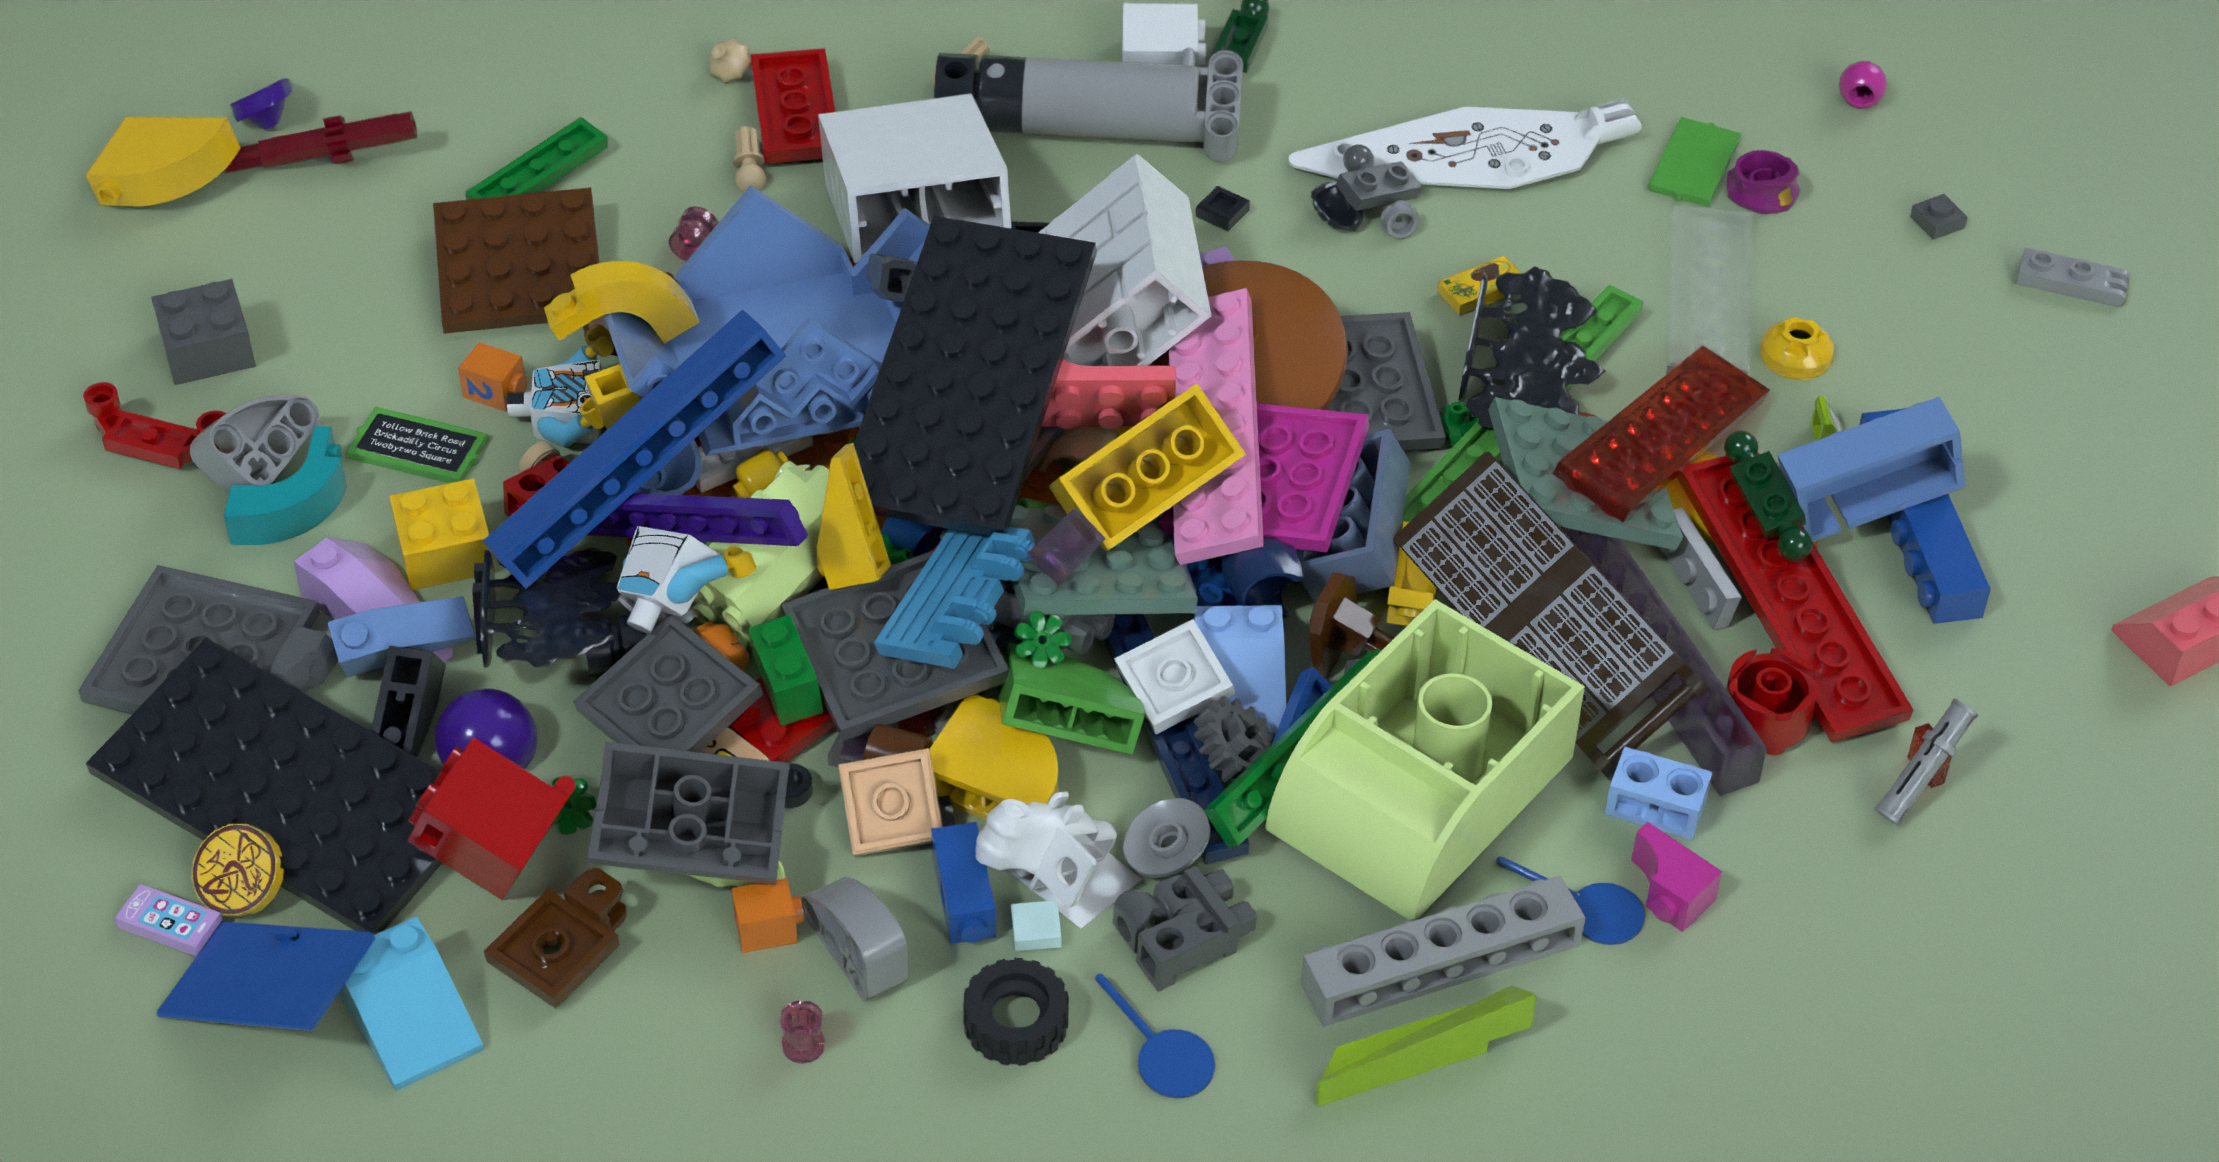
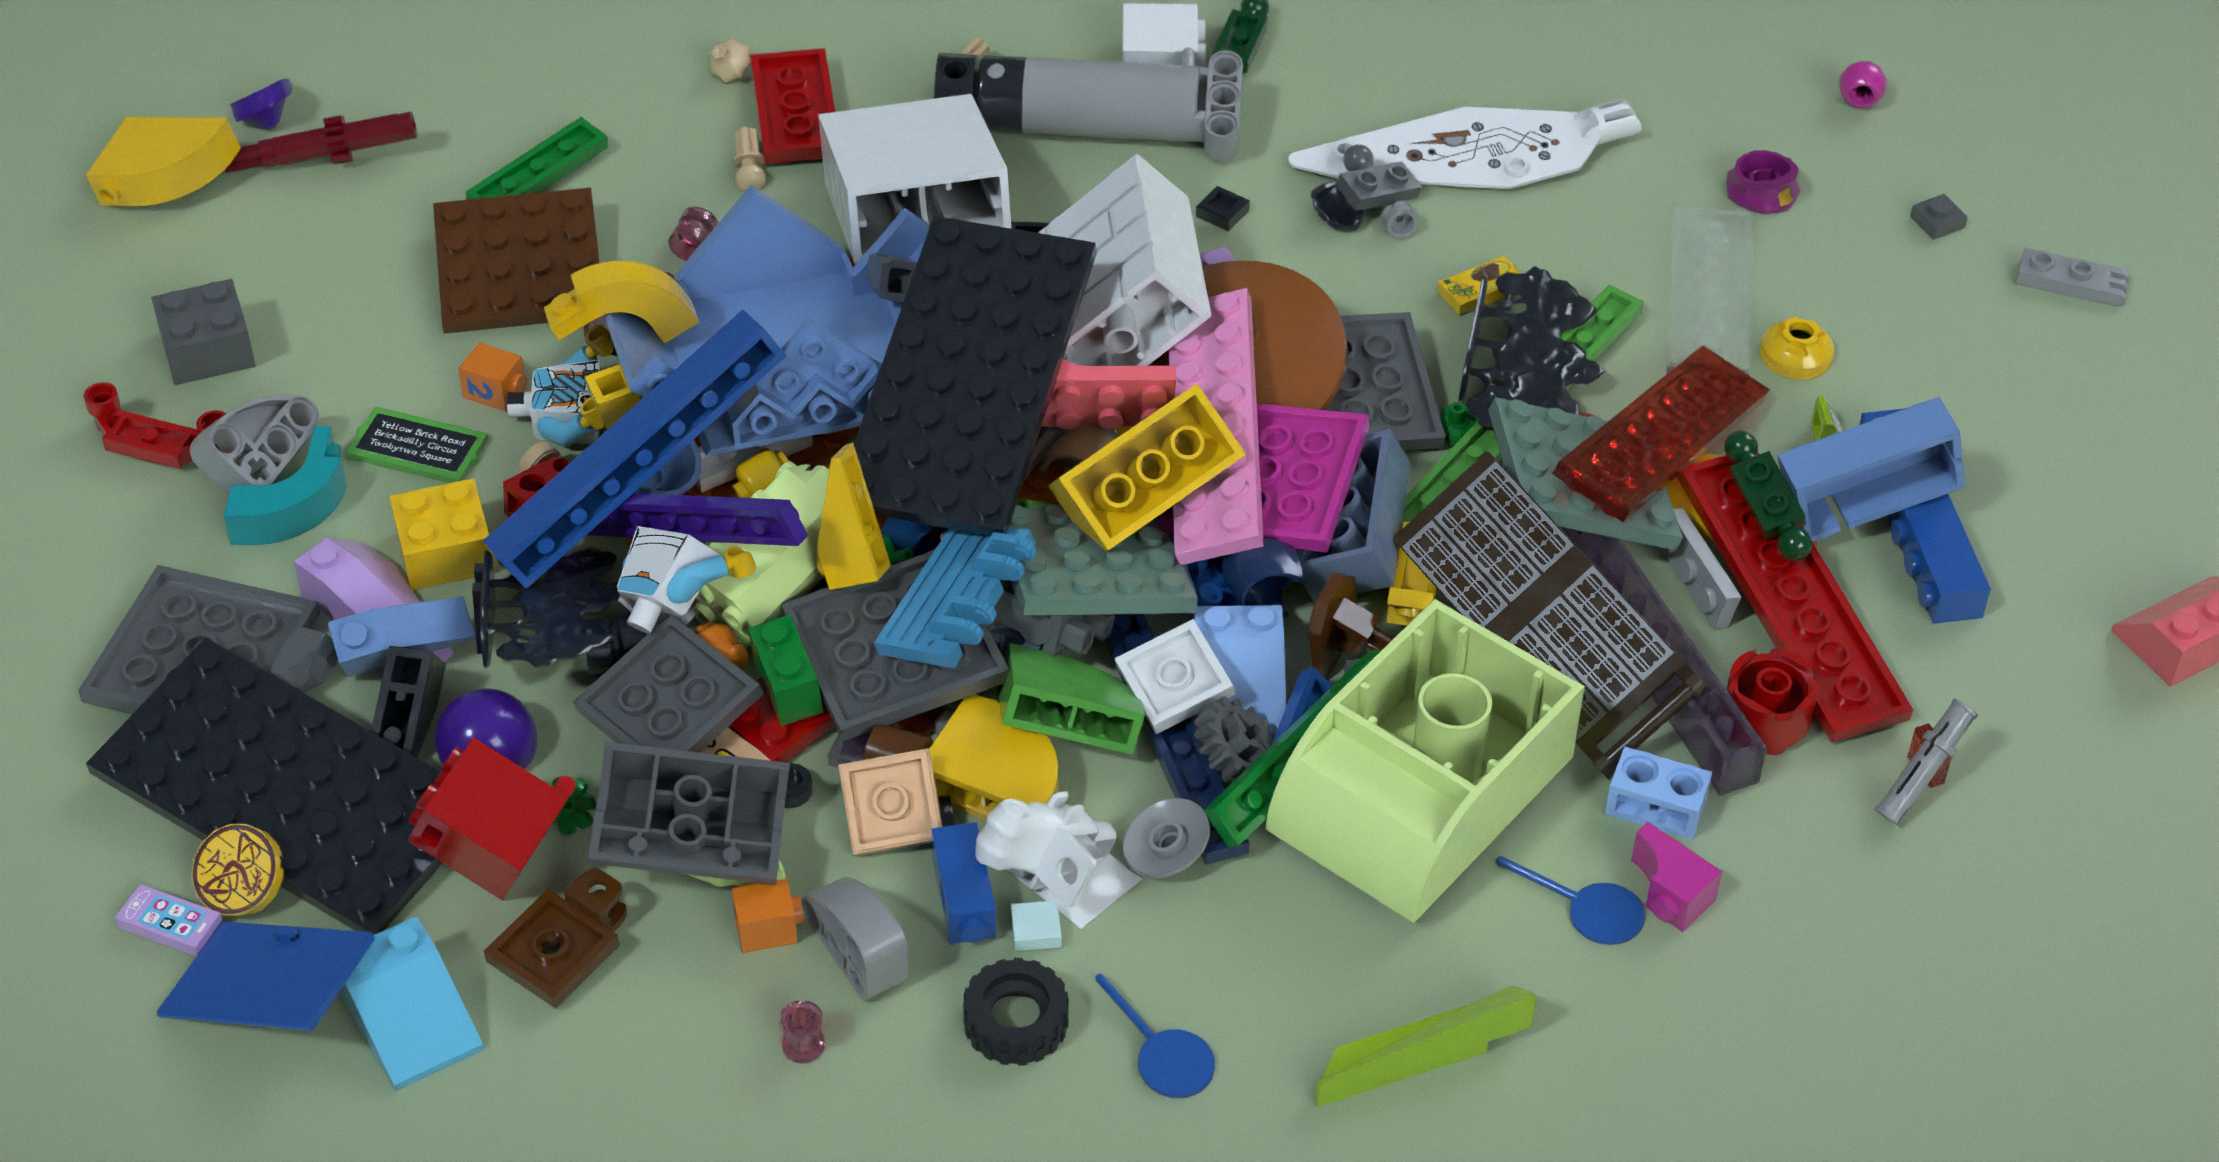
(1046, 634): green plant -> none
(1066, 546): clear purple plate -> none
(1195, 927): dark grey hips -> none
(1441, 950): light grey brick -> none
(1694, 161): bright green piece -> none

